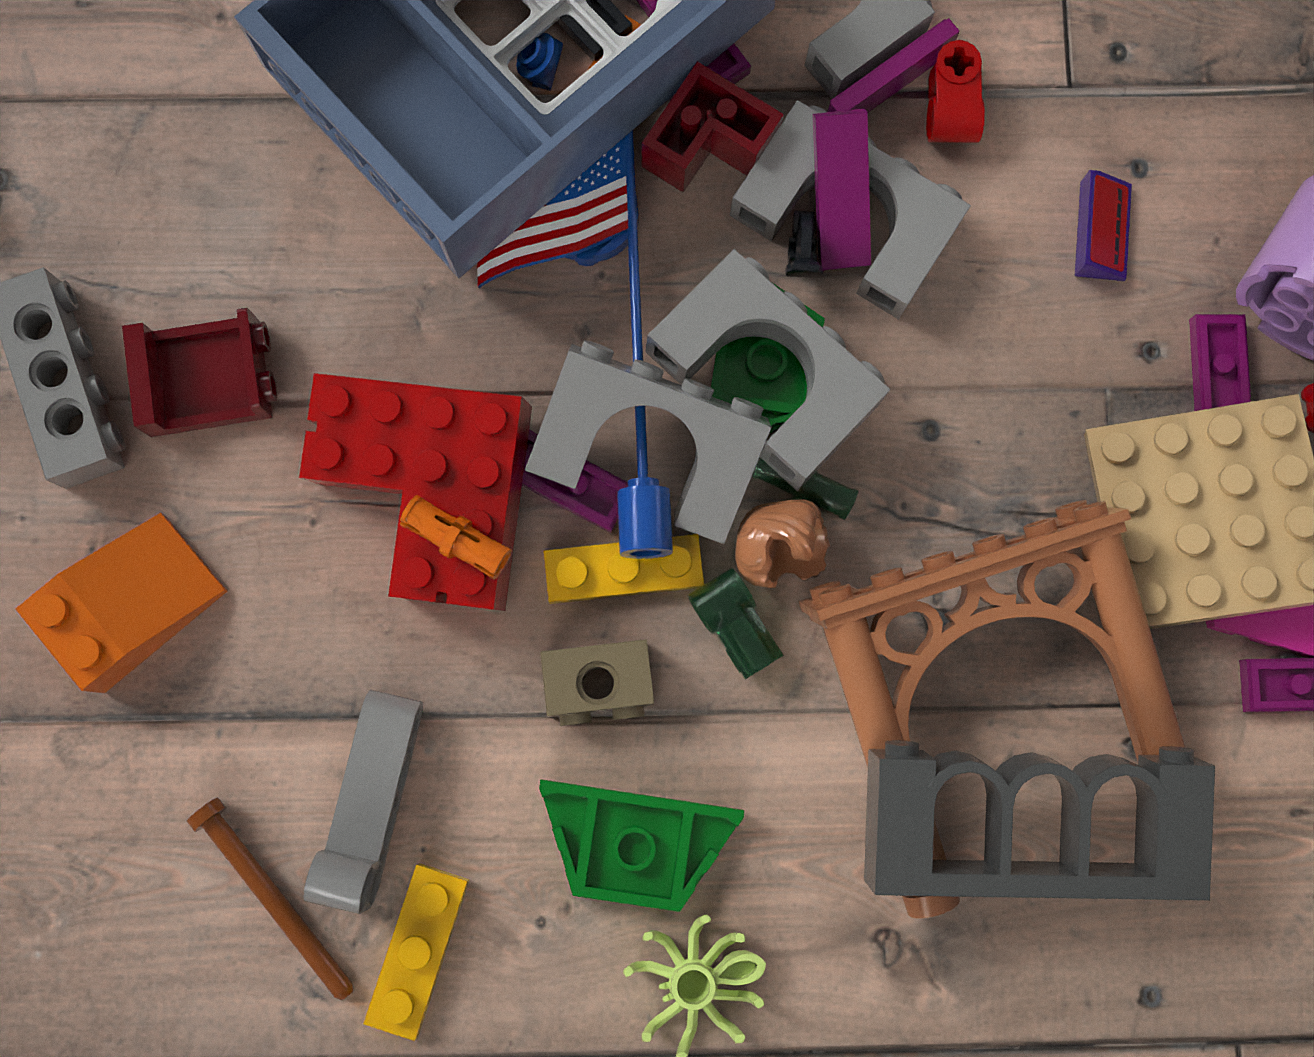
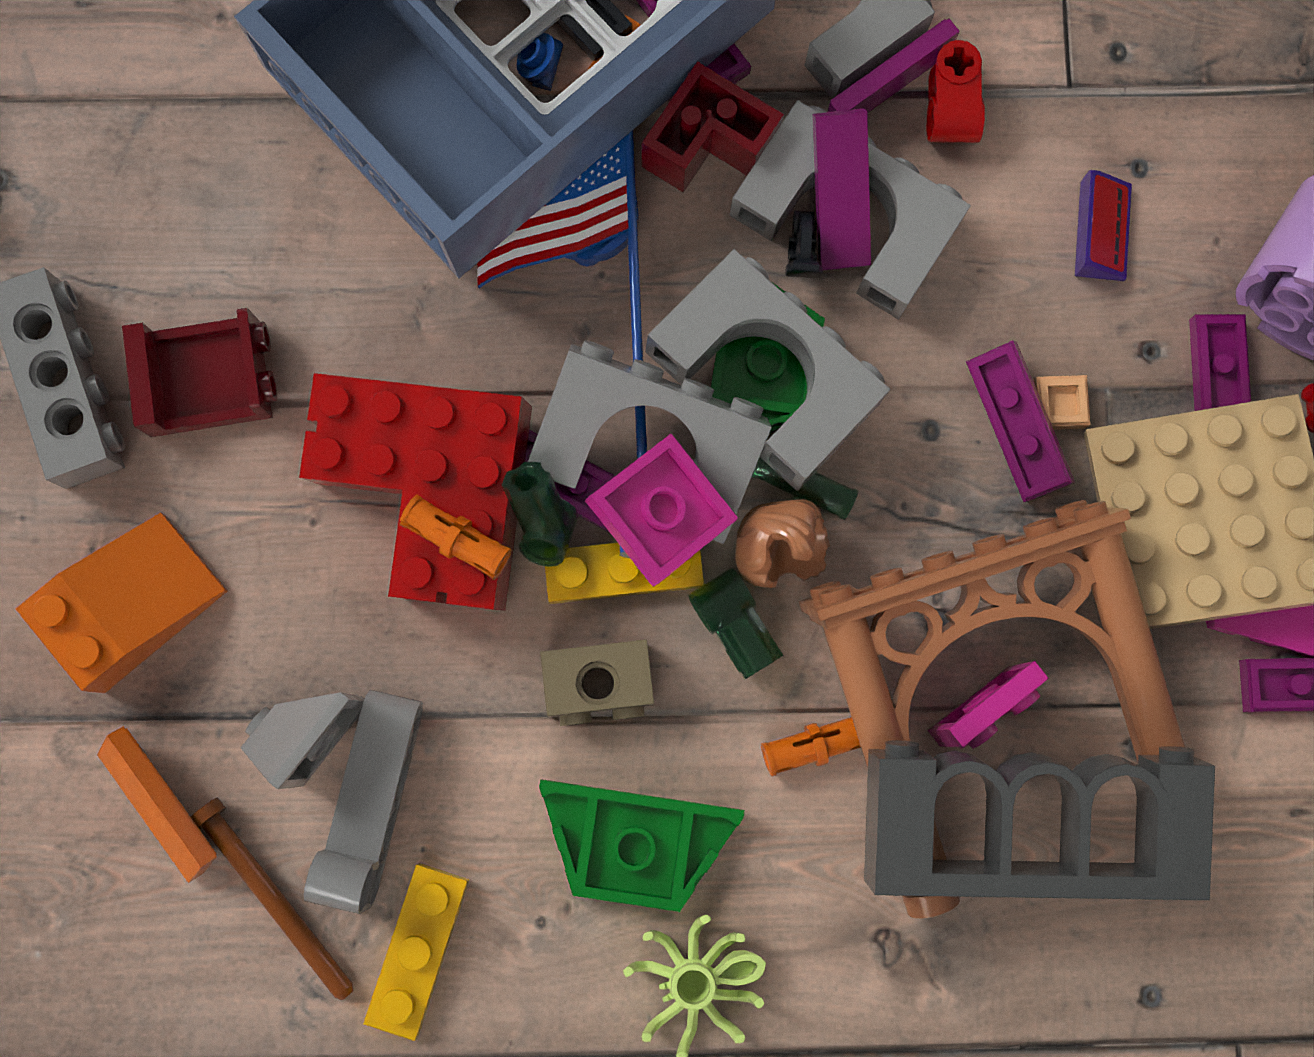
(156, 804): none -> orange tile
(298, 736): none -> light grey slope
(542, 514): none -> clear green piece
(661, 510): none -> dark pink plate
(811, 746): none -> orange pin
(974, 719): none -> dark pink plate
(1020, 421): none -> magenta tile
(1065, 400): none -> light nougat tile

